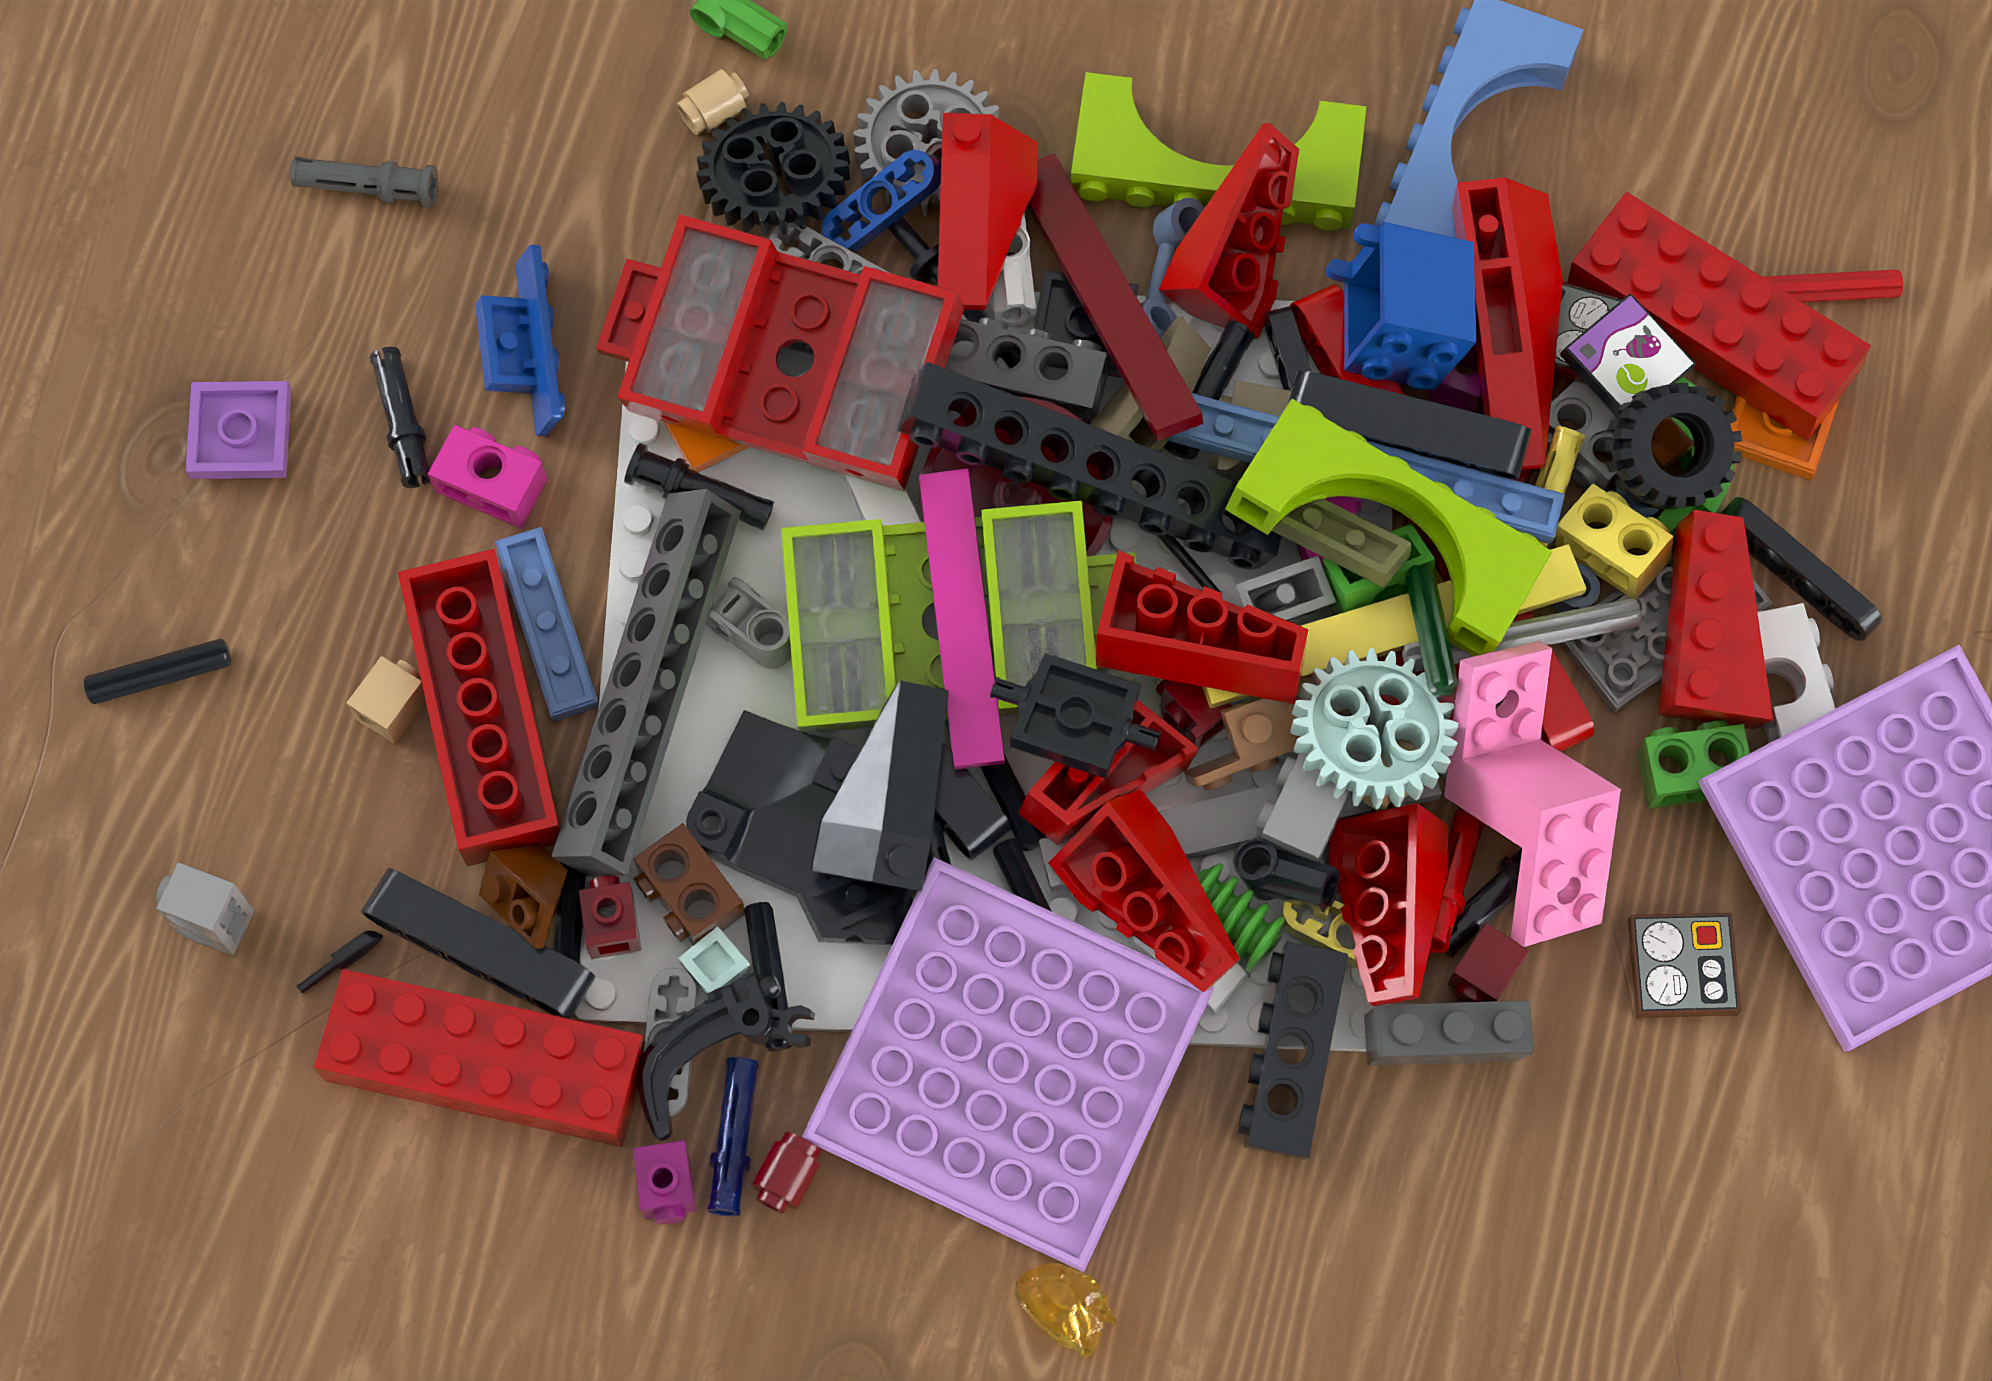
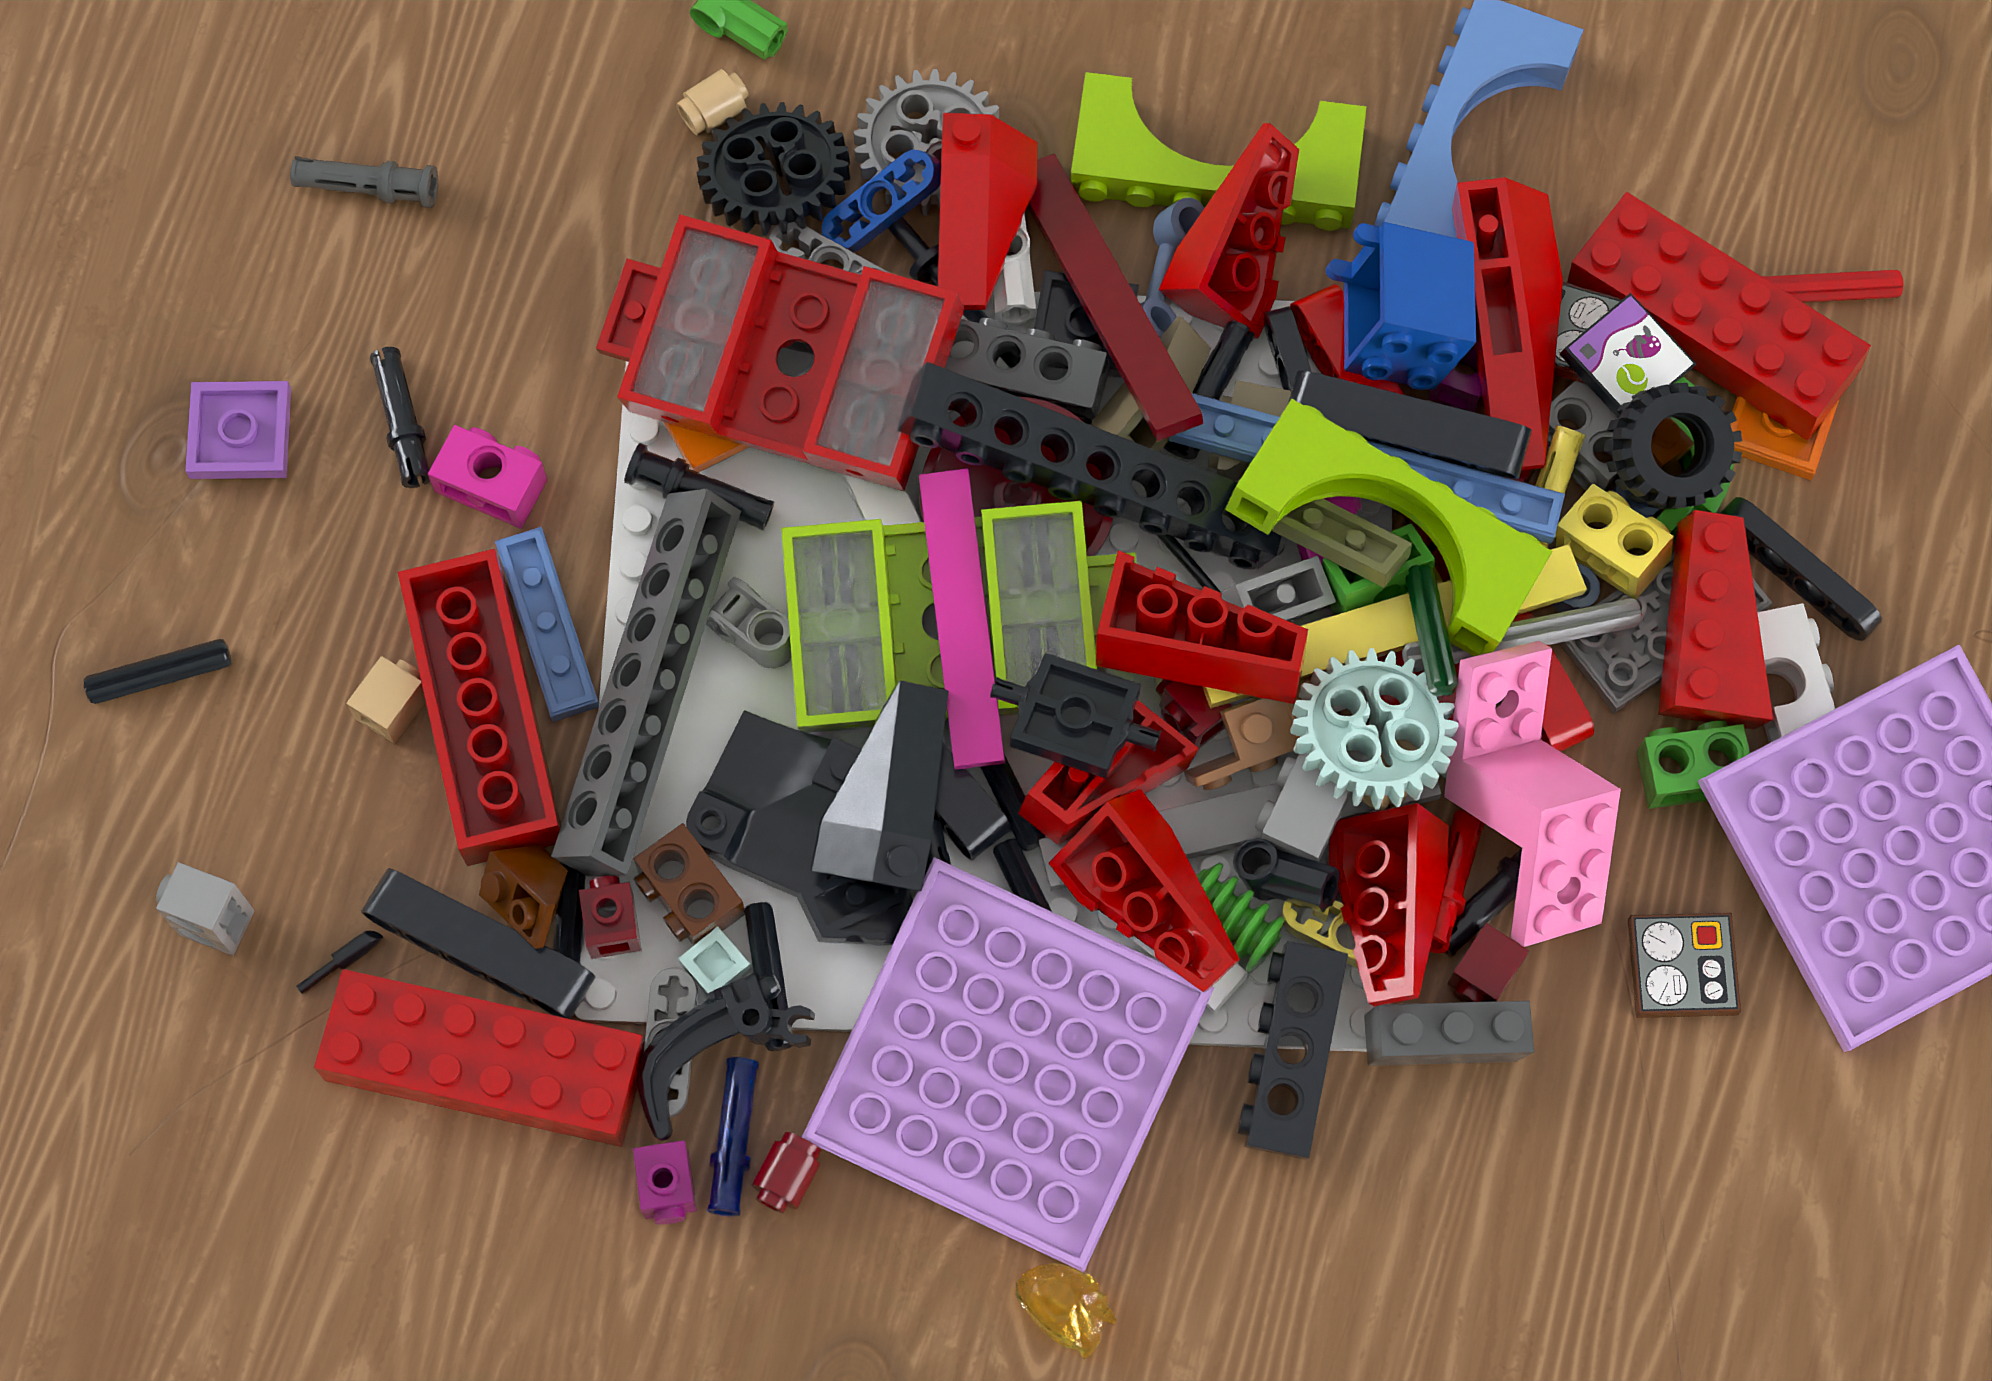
(519, 344): blue bracket -> none

